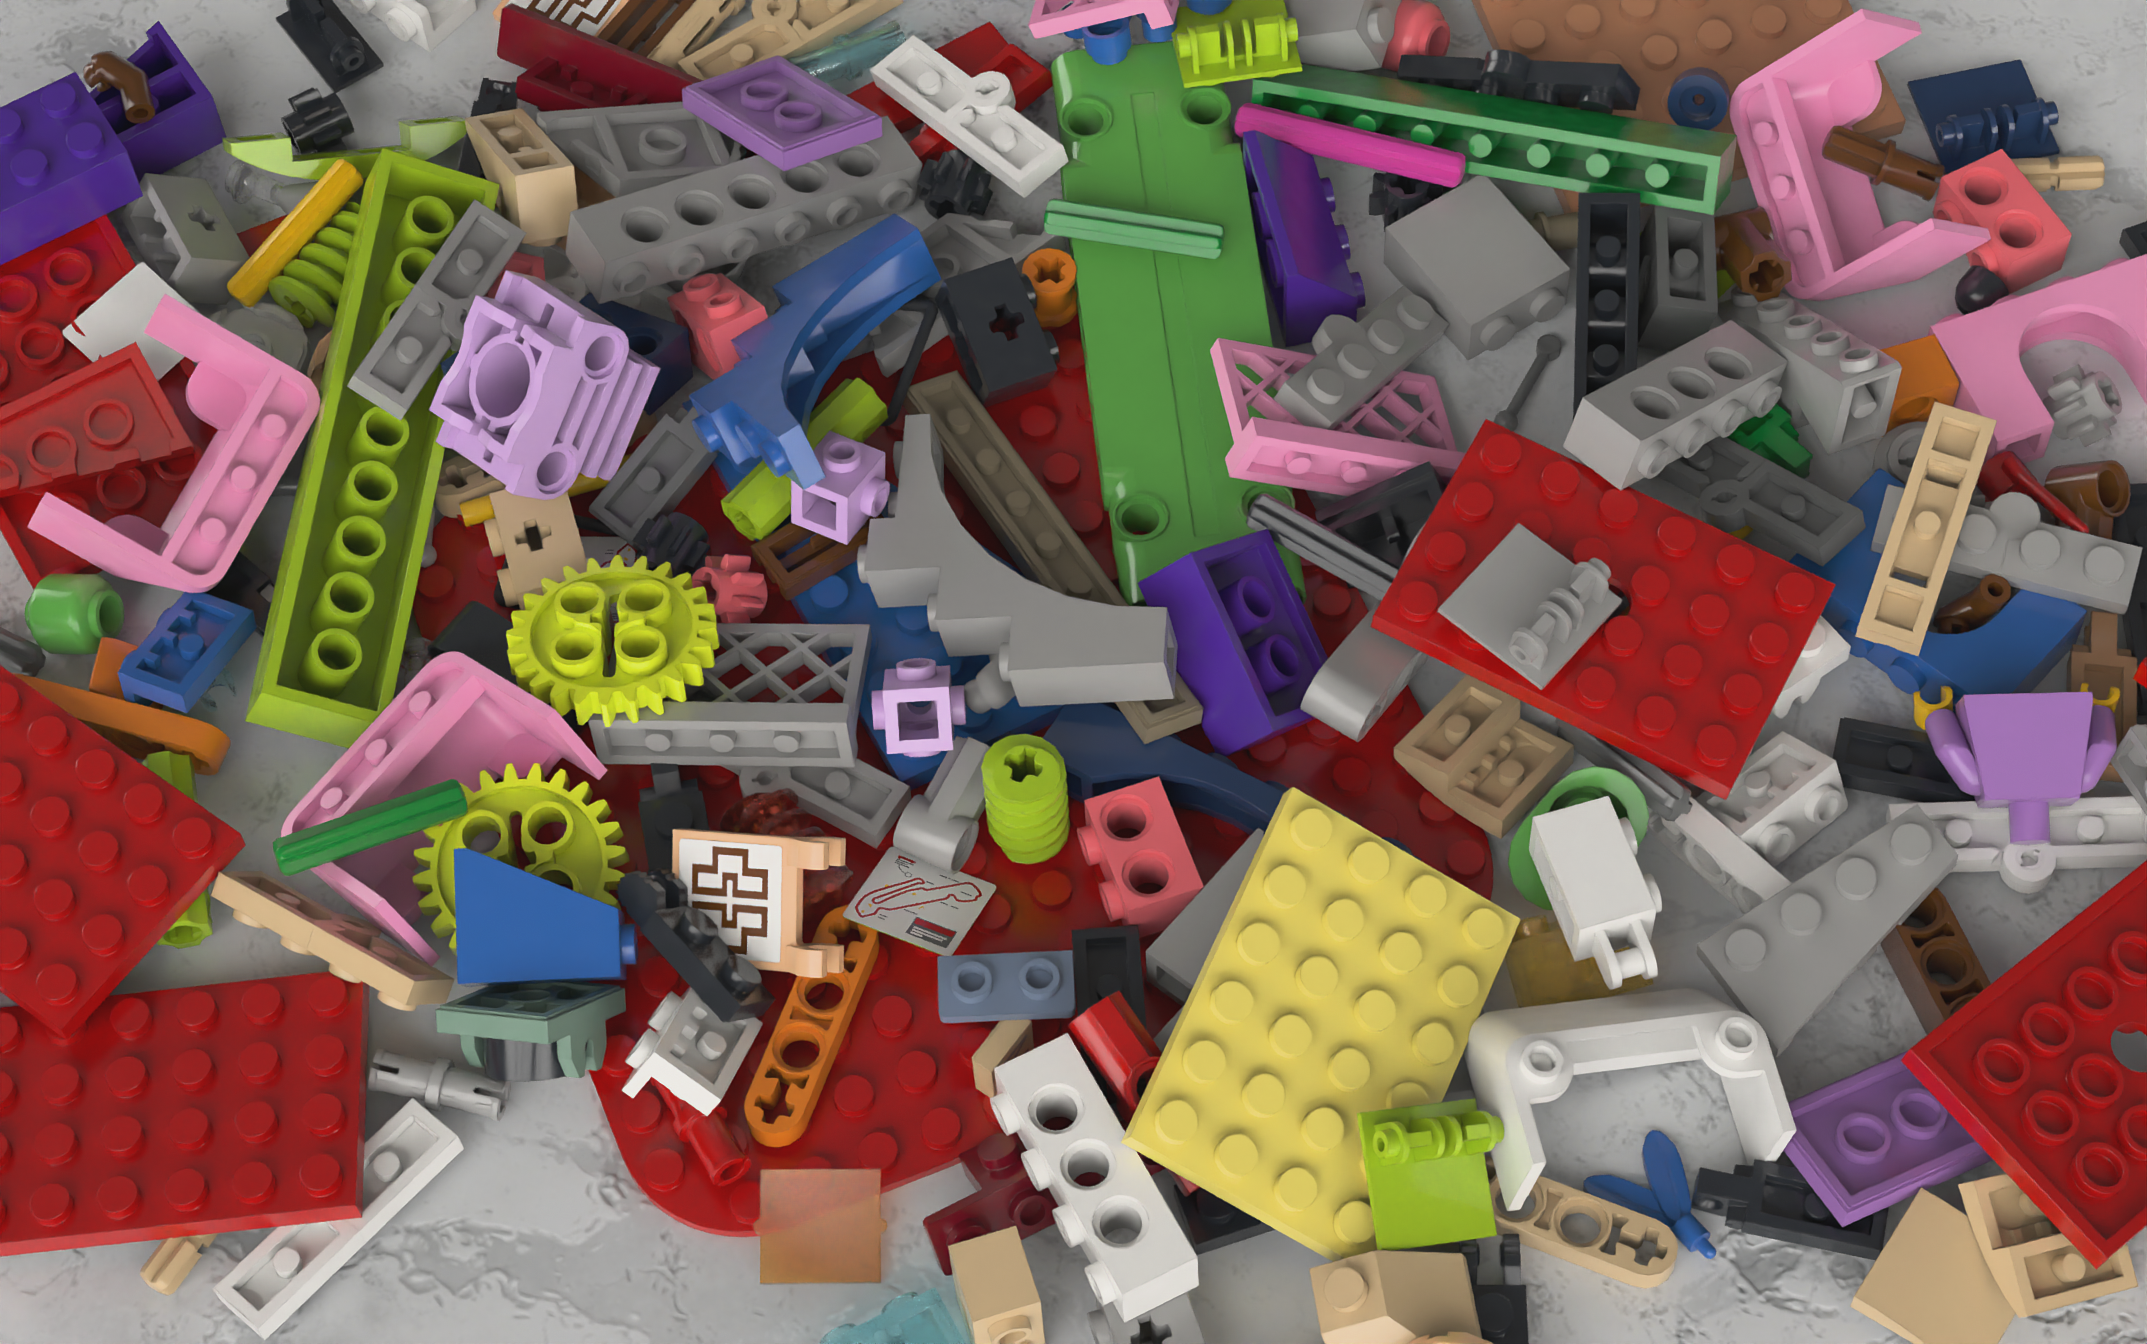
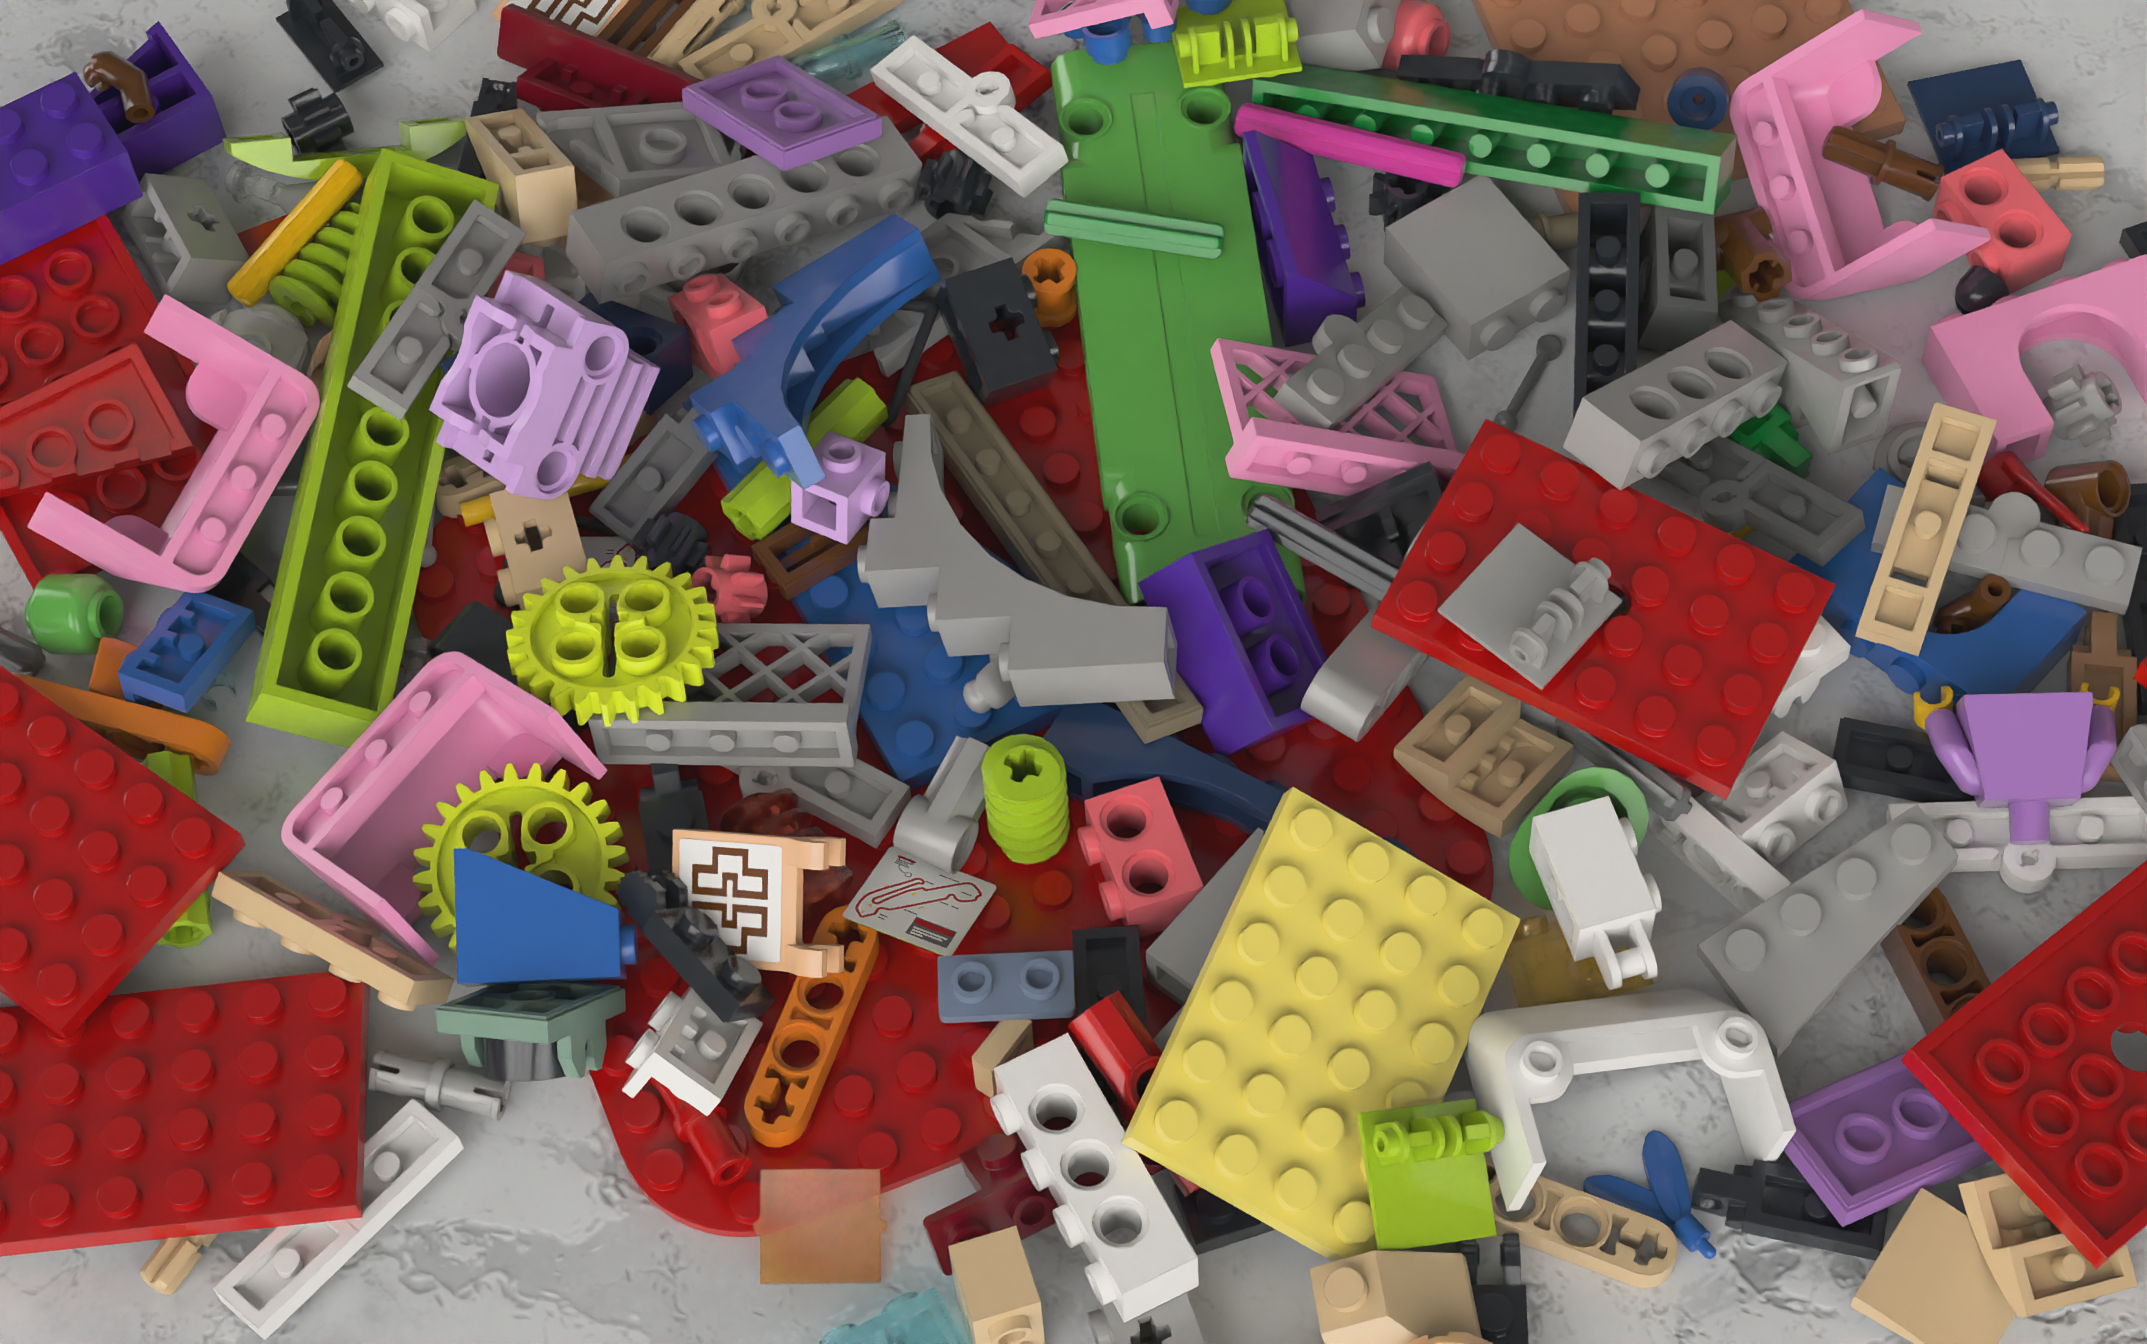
(122, 317): white sticker -> none
(370, 827): green axle -> none
(918, 729): lavender brick -> none
(1923, 380): orange brick -> none

